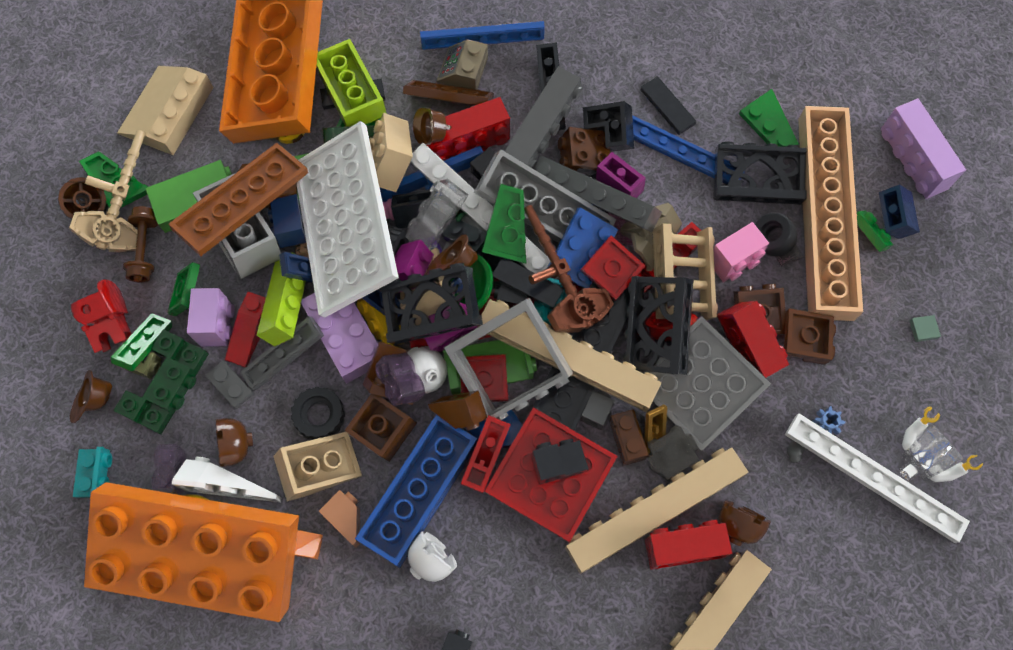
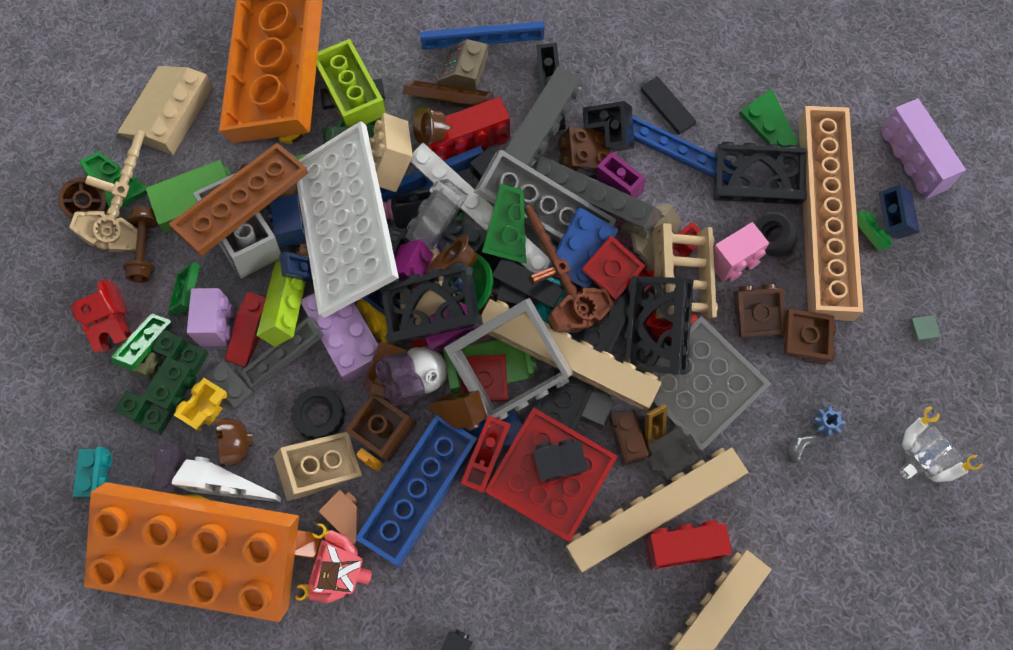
(91, 396): reddish brown piece -> none
(202, 406): none -> yellow cylinder
(335, 569): none -> torso
(369, 460): none -> light orange tile
(428, 558): white cylinder -> none
(743, 524): reddish brown cylinder -> none
(753, 336): red brick -> none
(877, 478): white plate -> none

